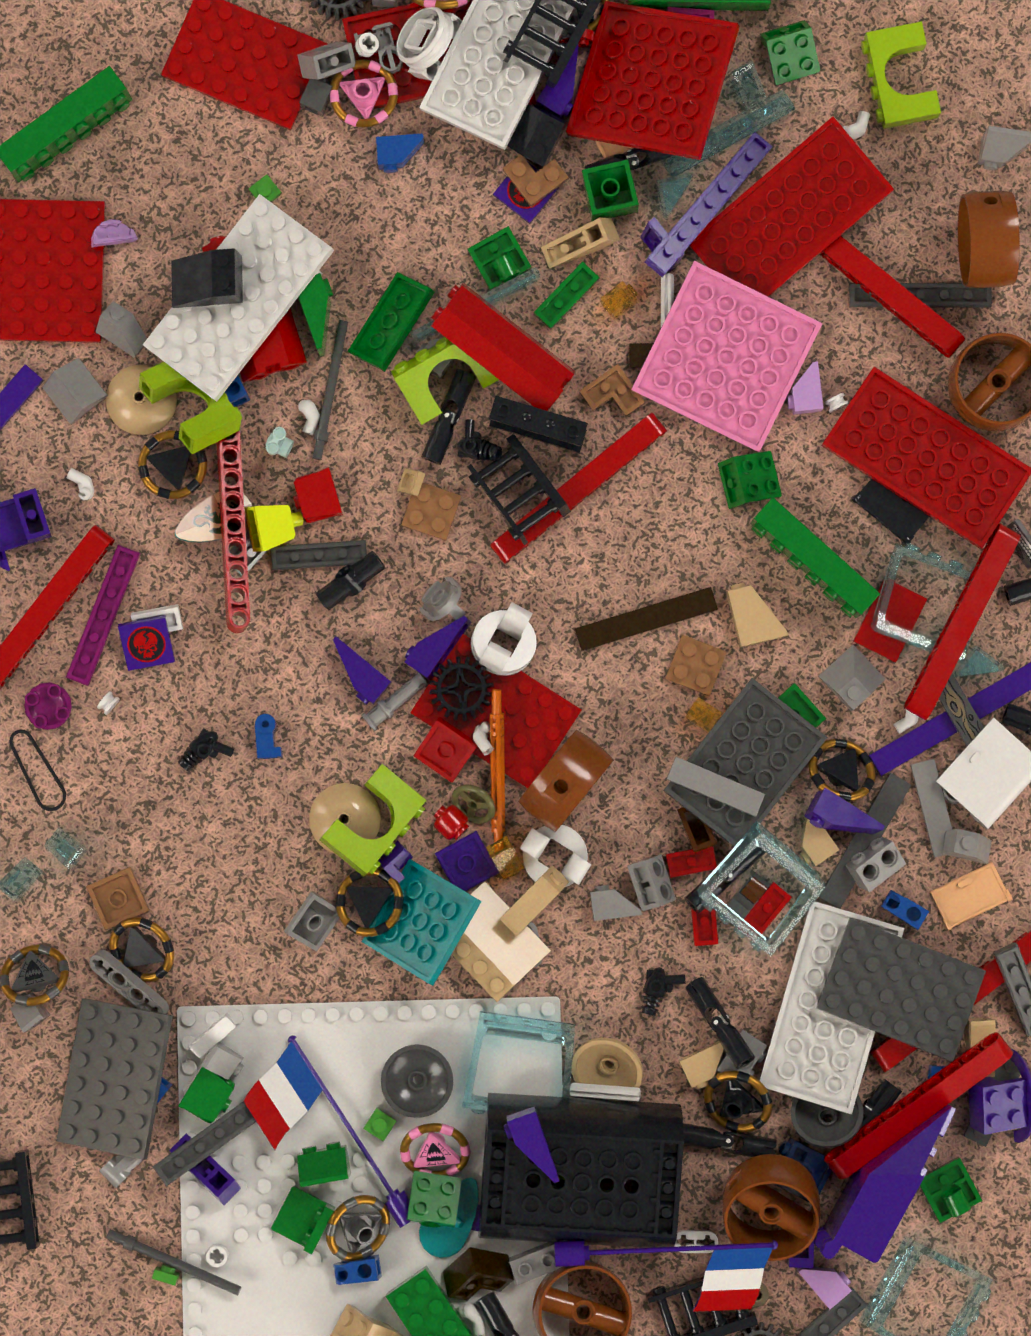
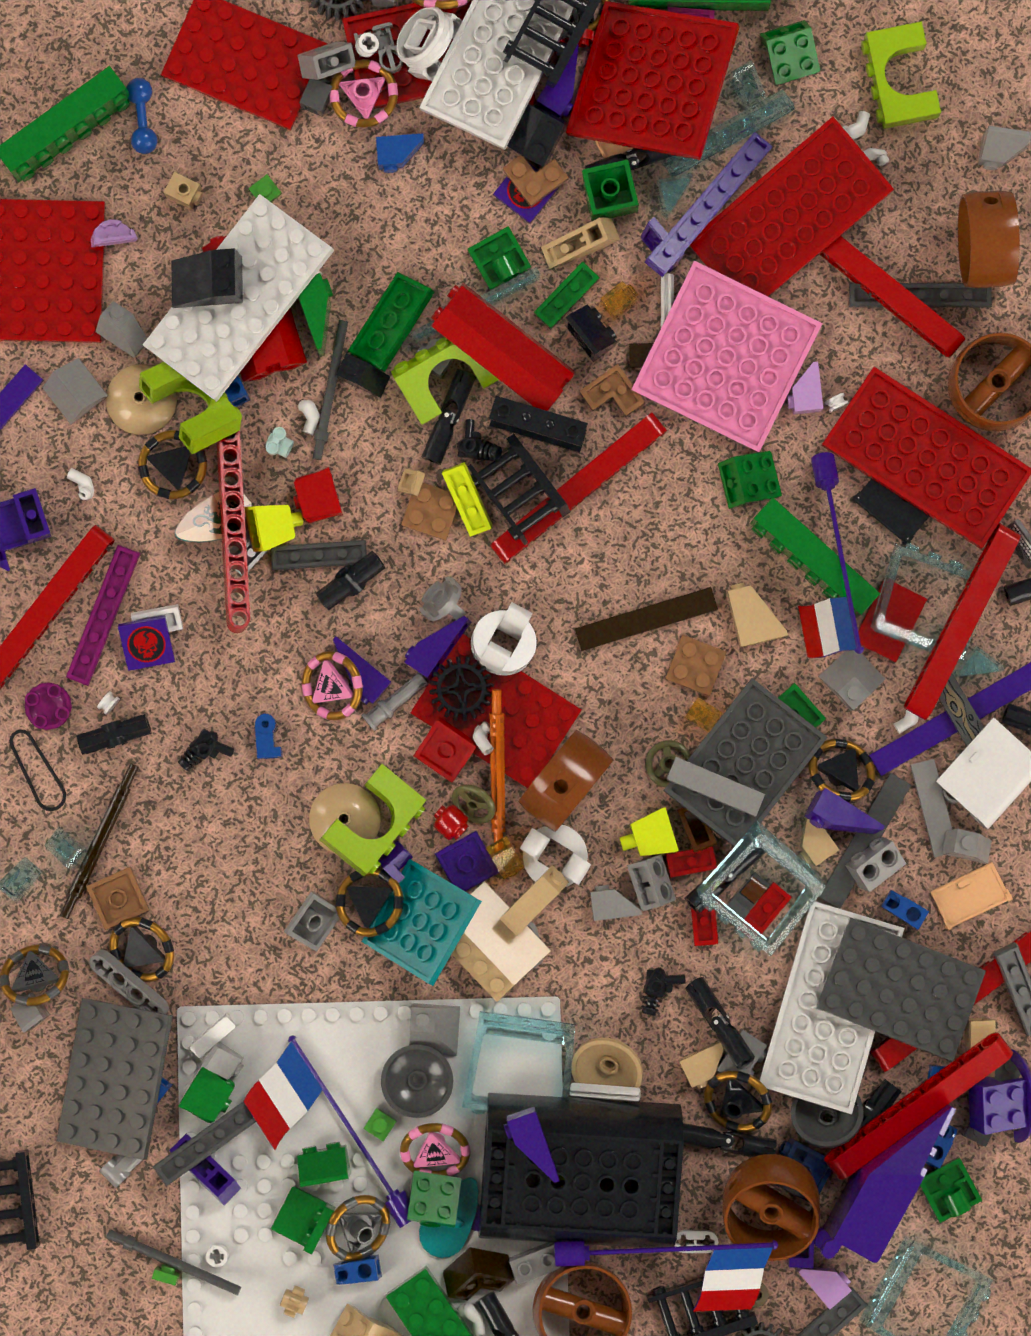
(99, 841): none -> dark brown axle
(113, 734): none -> black piece
(143, 139): none -> blue piece
(183, 191): none -> tan brick
(294, 1301): none -> tan gear
(332, 685): none -> piece
(362, 375): none -> black slope
(435, 1027): none -> light grey slope
(467, 499): none -> neon yellow plate
(590, 332): none -> black slope
(651, 835): none -> neon yellow torso
(665, 745): none -> olive piece
(831, 623): none -> flag
(877, 154): none -> white arm
(943, 1146): none -> blue leg

